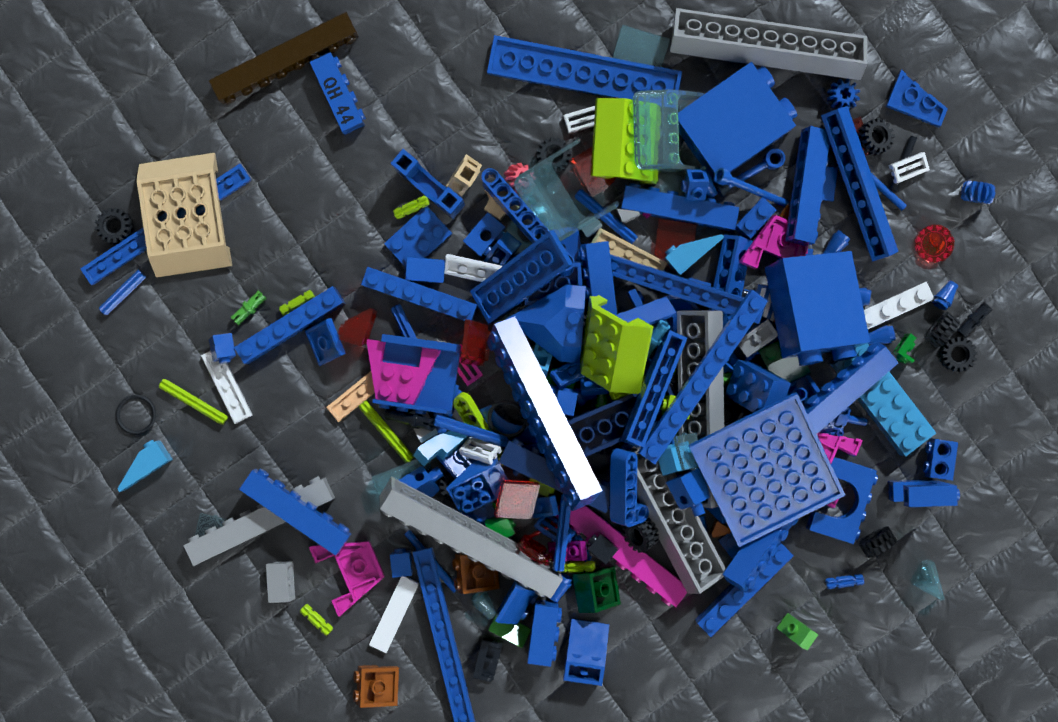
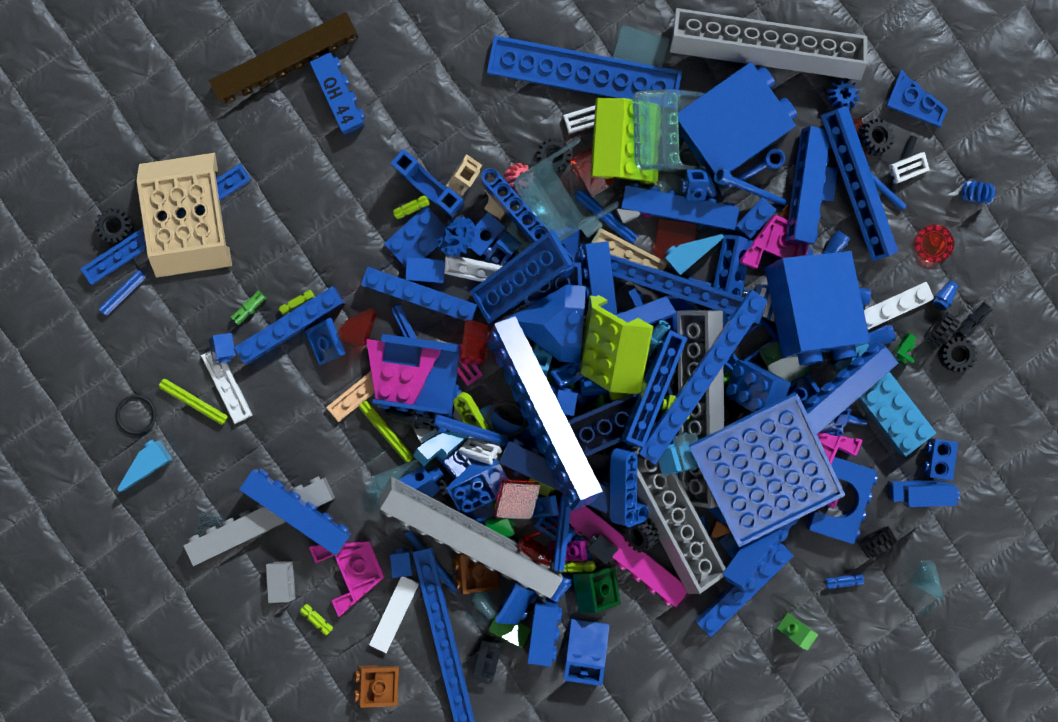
(457, 236): none -> blue gear
(690, 490): blue torso -> none
(758, 338): light grey hinge -> none

